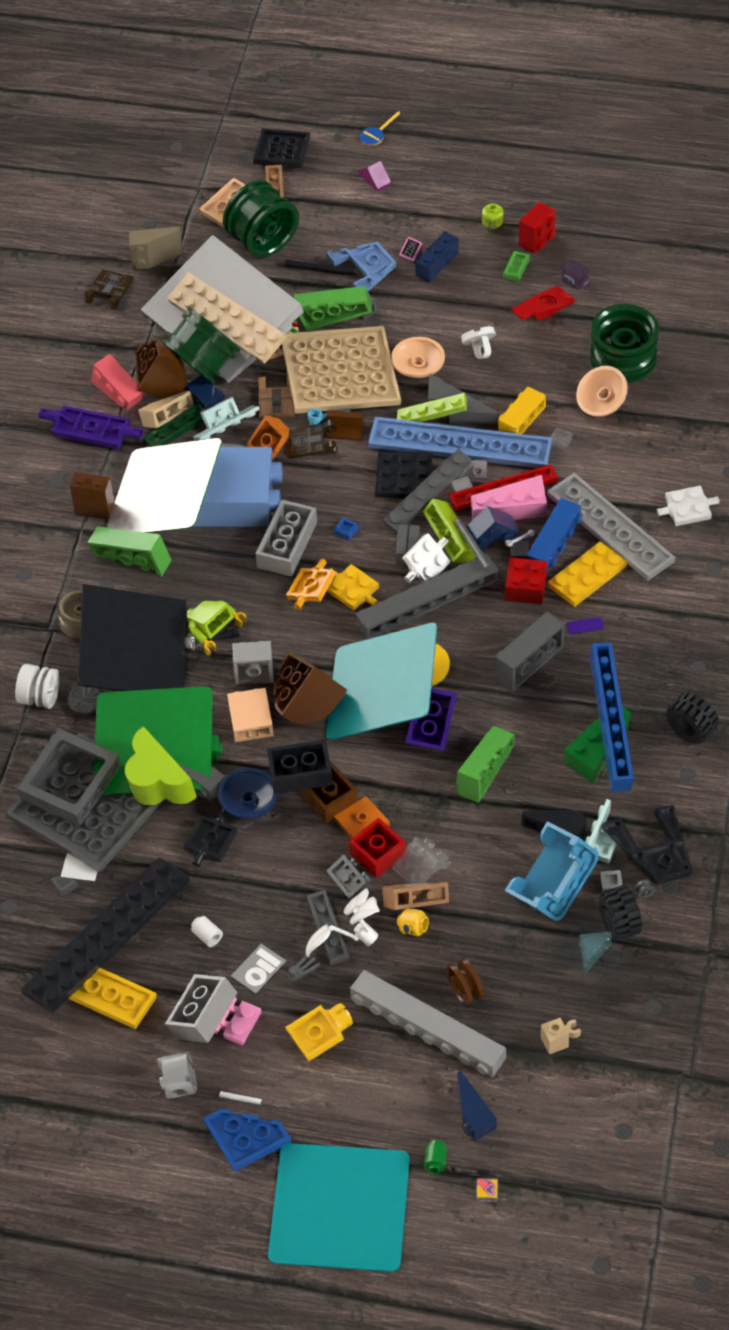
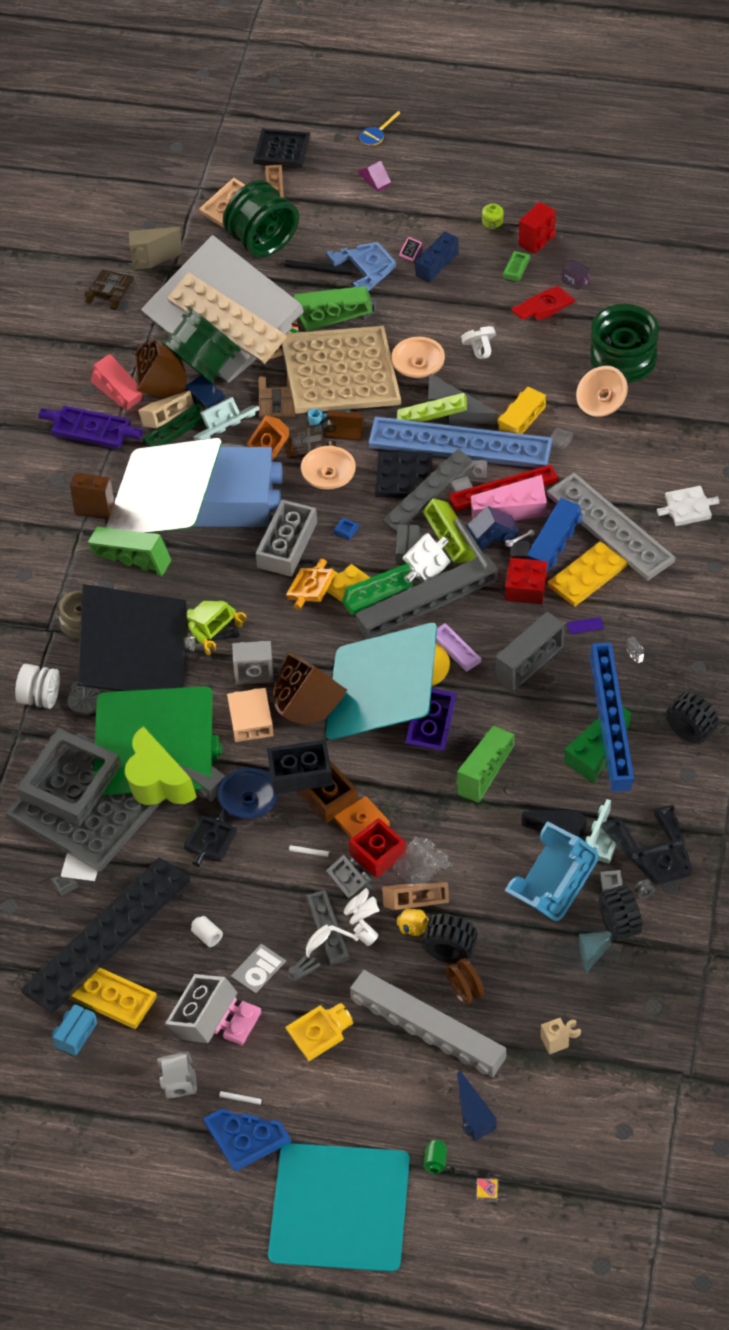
(74, 1030): none -> dark azure brick
(309, 851): none -> white piece
(328, 467): none -> light nougat dish
(376, 589): none -> green fence
(449, 938): none -> black tyre
(457, 648): none -> lavender plate
(634, 649): none -> clear tile

